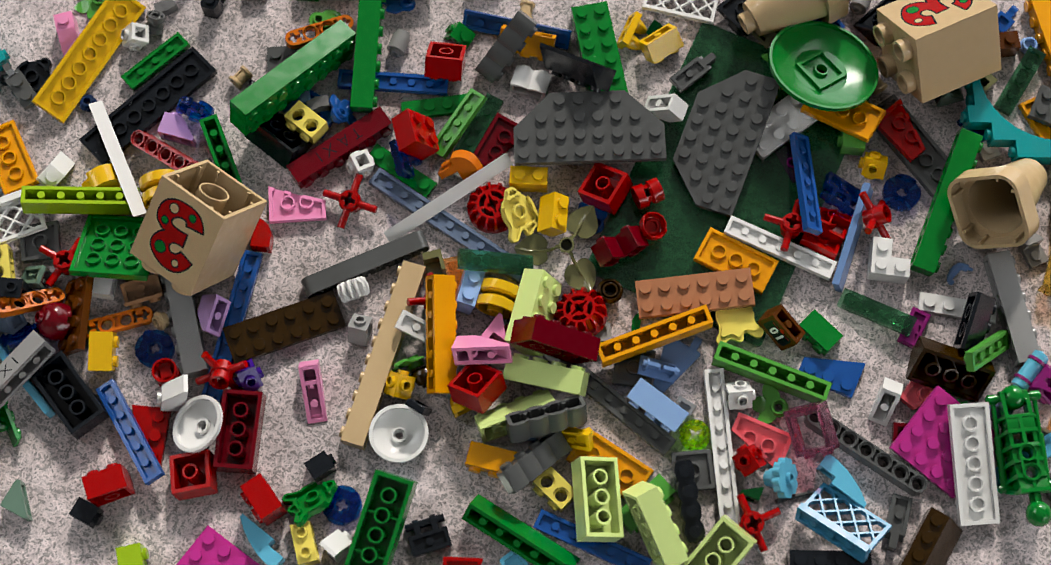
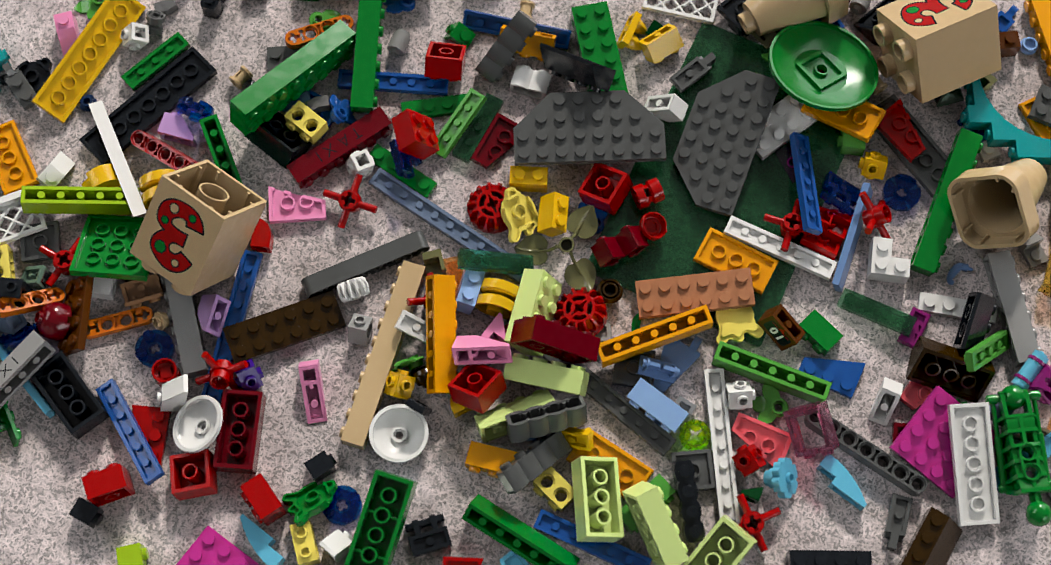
(17, 501): sand green slope -> none
(103, 351): yellow brick -> none
(448, 198): white sticker -> none
(462, 162): orange brick -> none
(810, 491): dark grey hinge -> none
(834, 530): dark azure fence -> none
(1019, 81): clear green plate -> none

